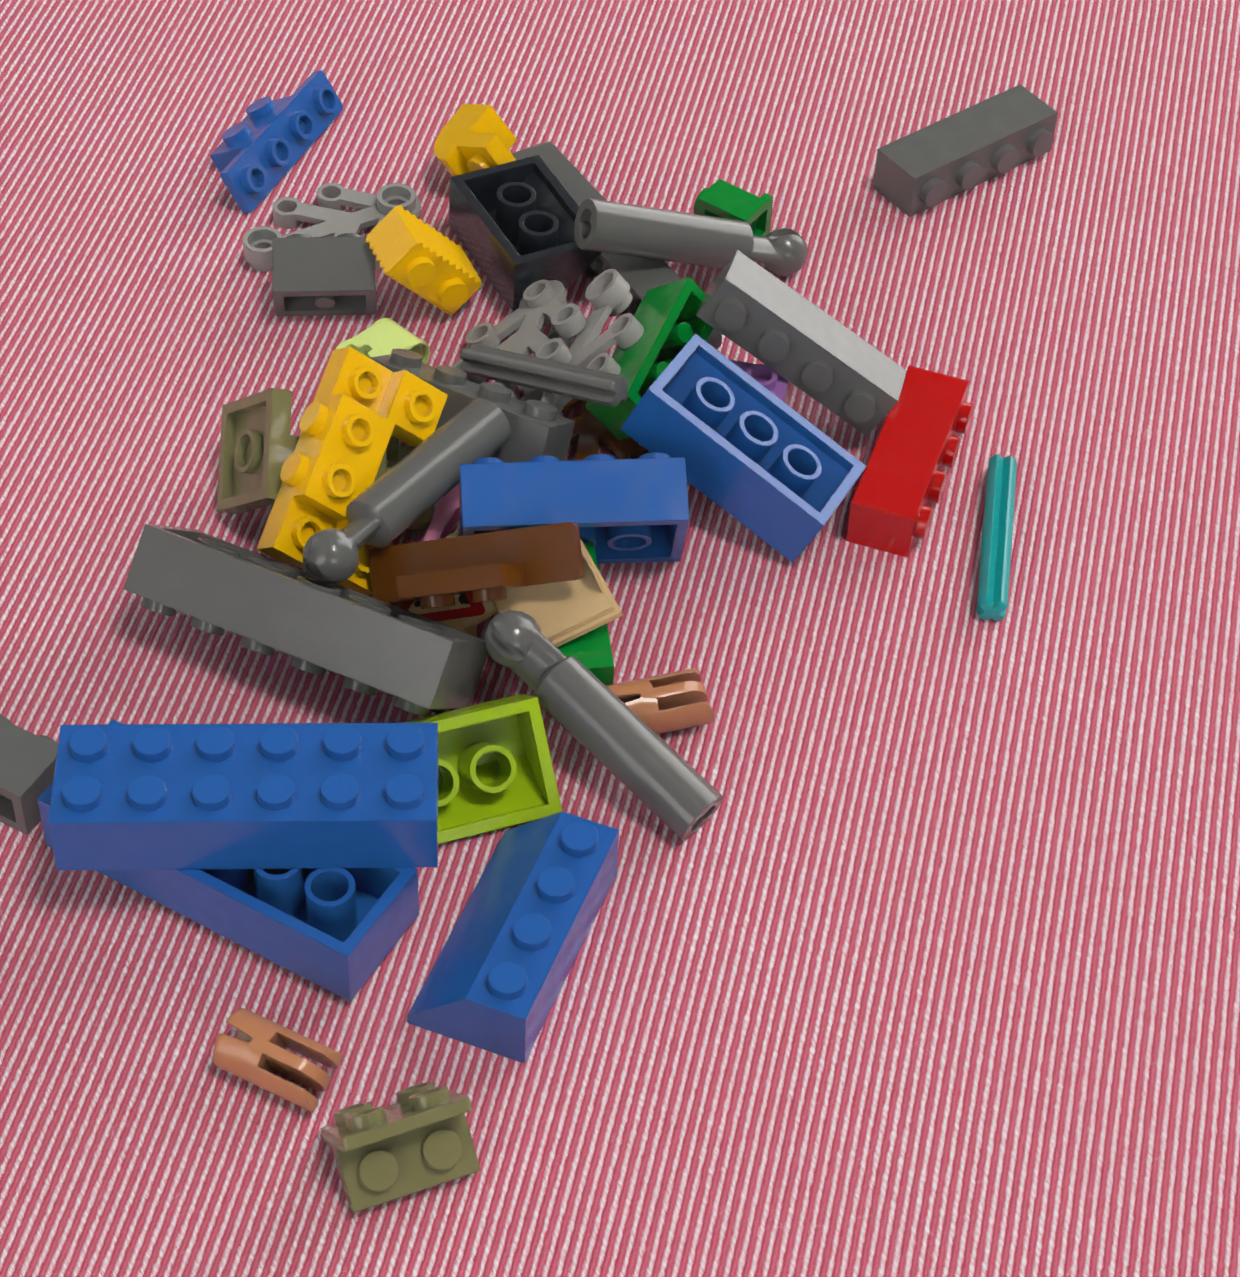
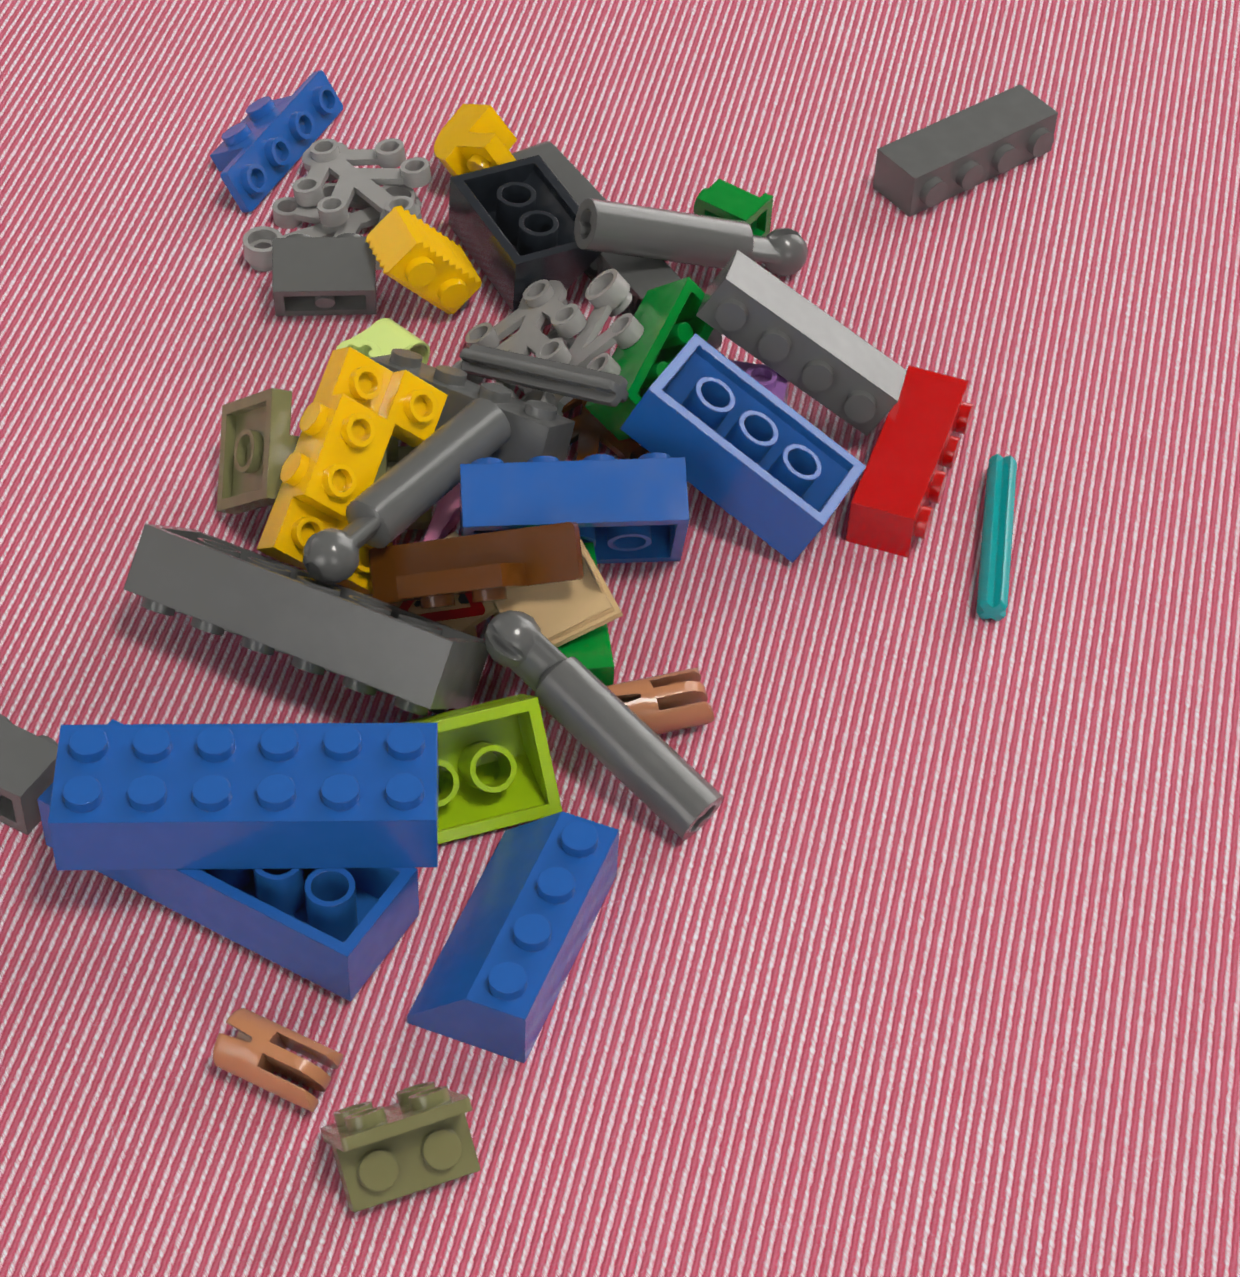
(333, 160): none -> light grey plant

